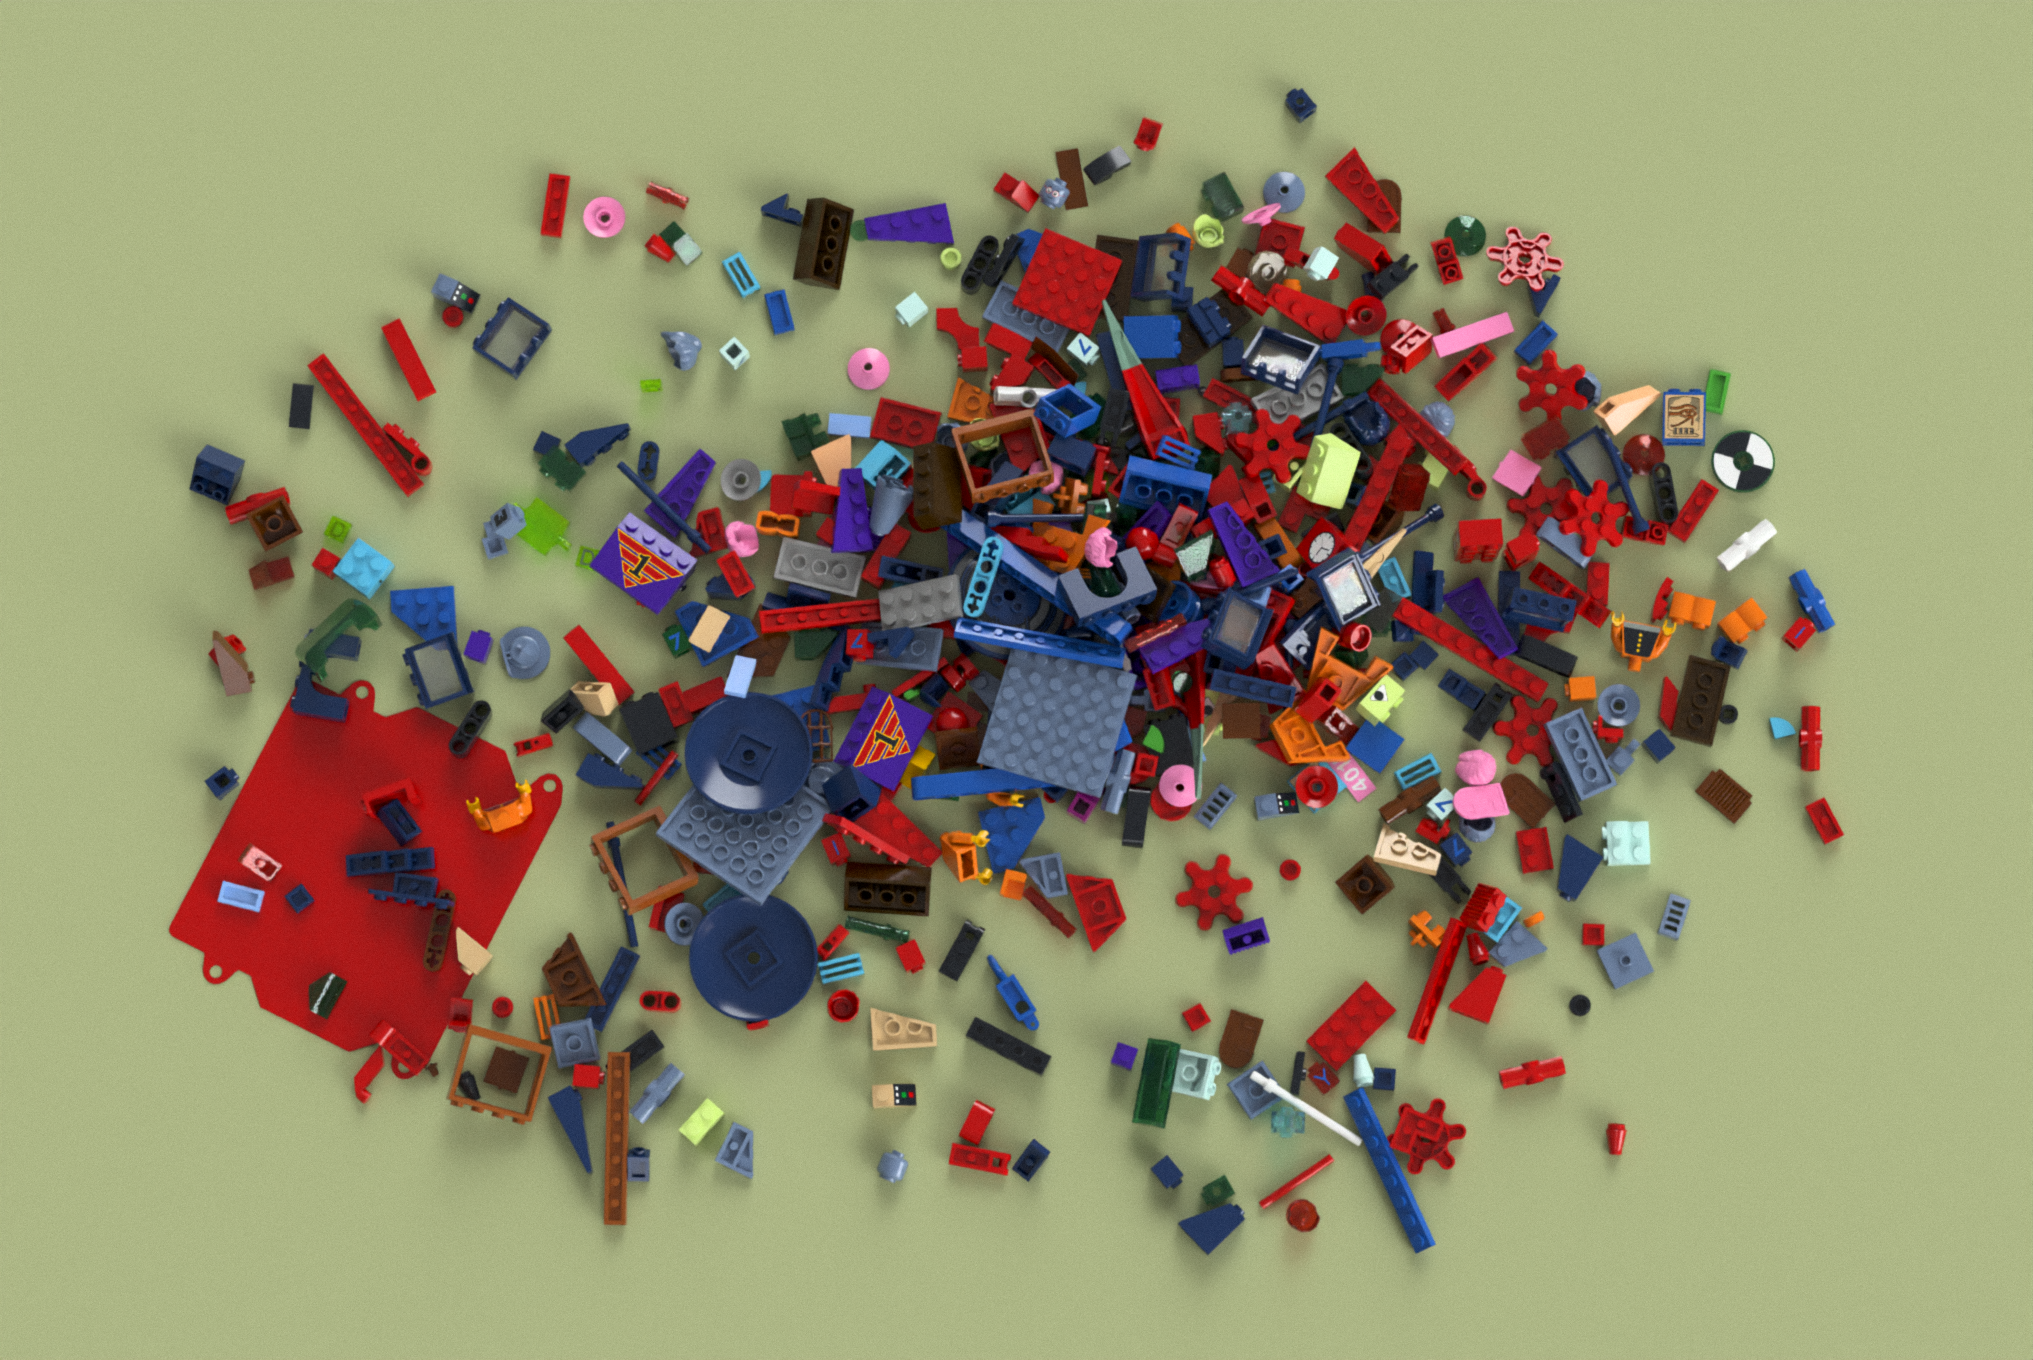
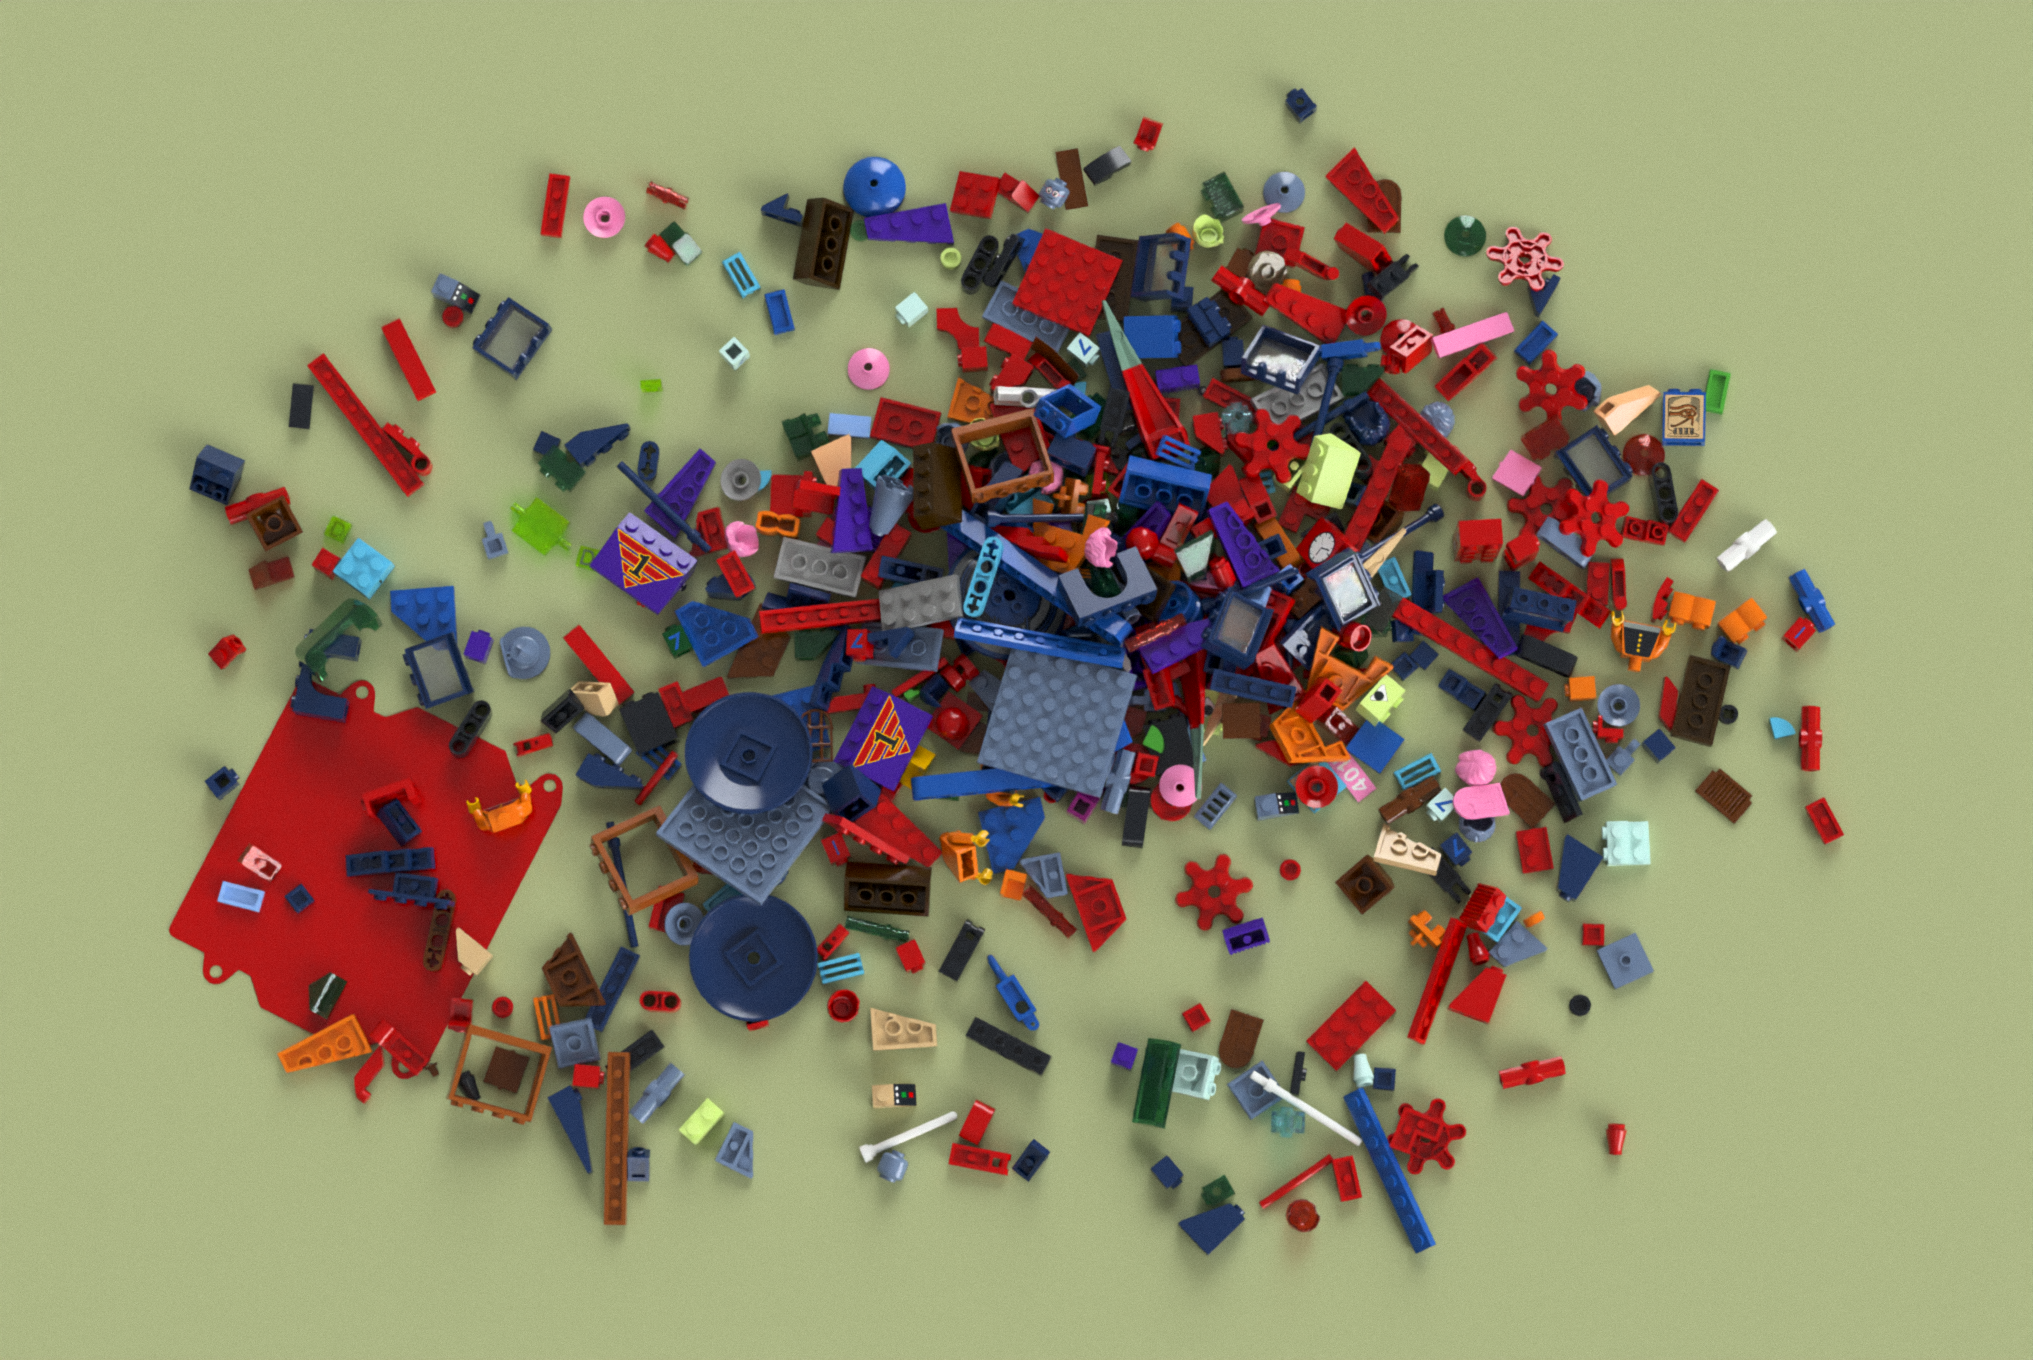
(233, 668): reddish brown slope -> none
(329, 1045): none -> orange wing
(508, 520): sand blue brick -> none
(682, 348): sand blue hair -> none
(709, 628): tan slope -> none
(740, 676): light blue tile -> none
(870, 1151): none -> white piece
(877, 200): none -> blue dish
(957, 748): reddish brown tile -> none
(975, 195): none -> red plate
(1182, 681): clear green tile -> none
(1320, 264): light aqua brick -> none
(1322, 1077): clear red brick -> none
(1346, 1178): none -> red plate
(1431, 830): red bracket -> none
(1446, 260): red slope -> none
(1618, 584): none -> red piece
(1639, 523): dark blue piece -> none
(1669, 933): sand blue slope -> none
(1757, 453): piece -> none

